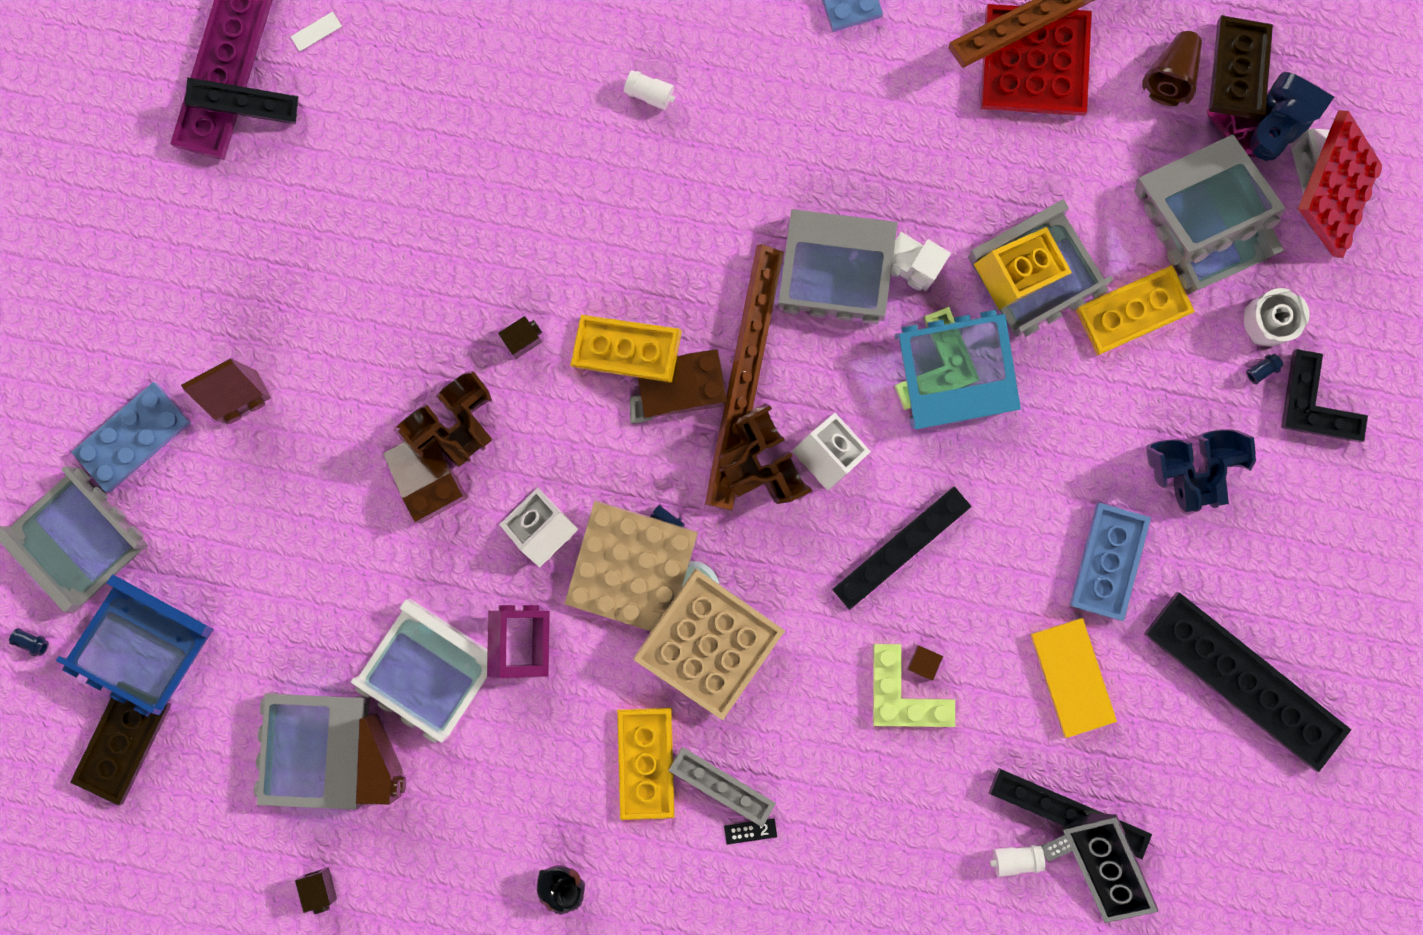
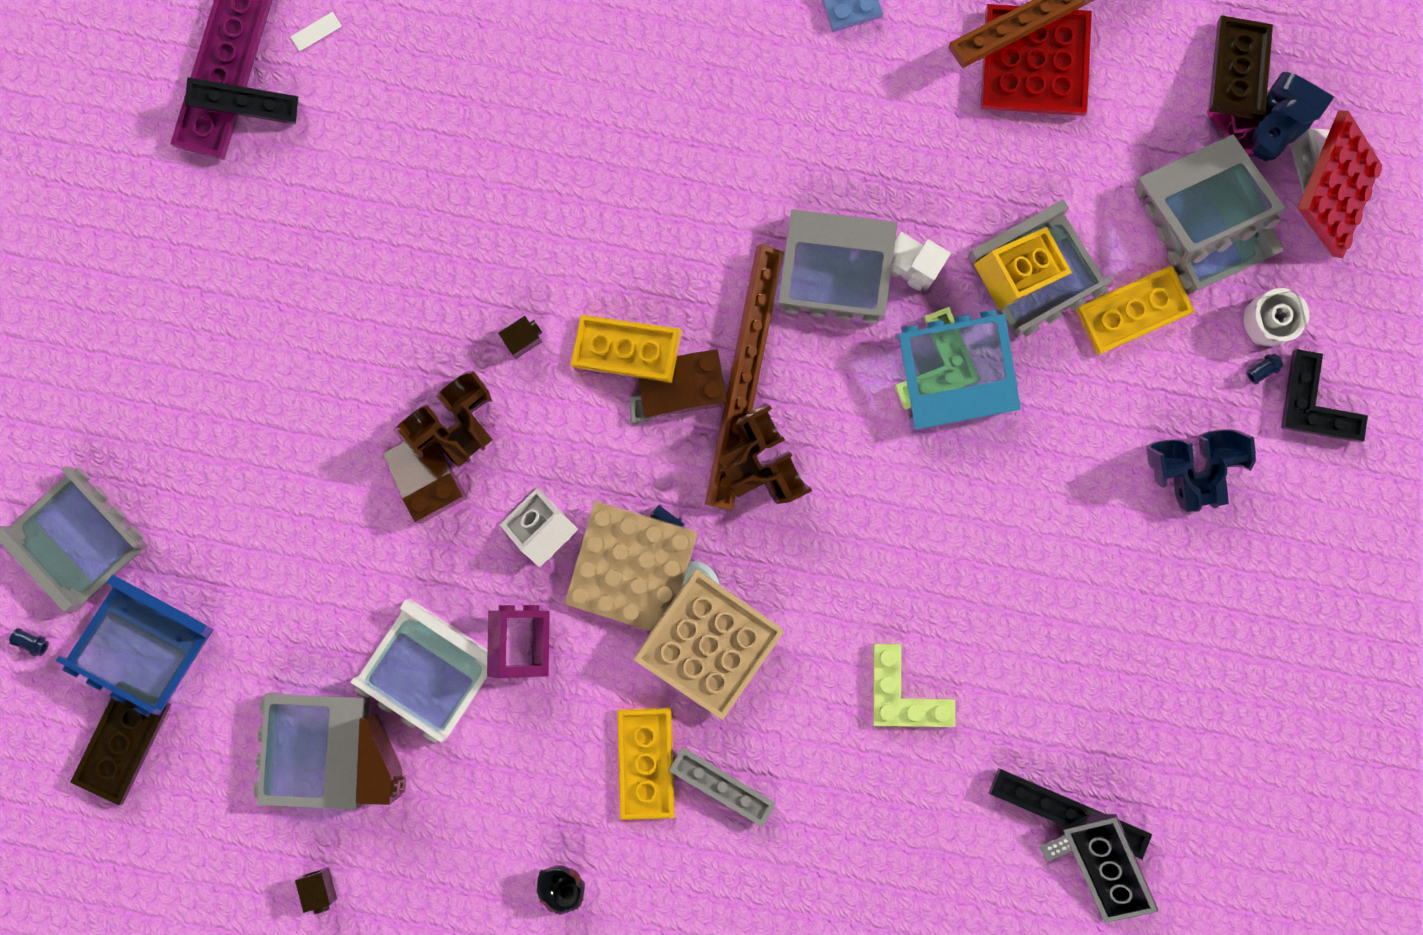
(131, 437): medium blue plate -> none
(228, 391): reddish brown slope -> none
(650, 90): white piece -> none
(750, 831): black sticker -> none
(831, 451): white slope -> none
(901, 548): black plate -> none
(925, 662): reddish brown tile -> none
(1013, 860): white piece -> none
(1073, 678): yellow tile -> none
(1110, 561): medium blue plate -> none
(1175, 72): reddish brown cone -> none
(1247, 682): black plate -> none

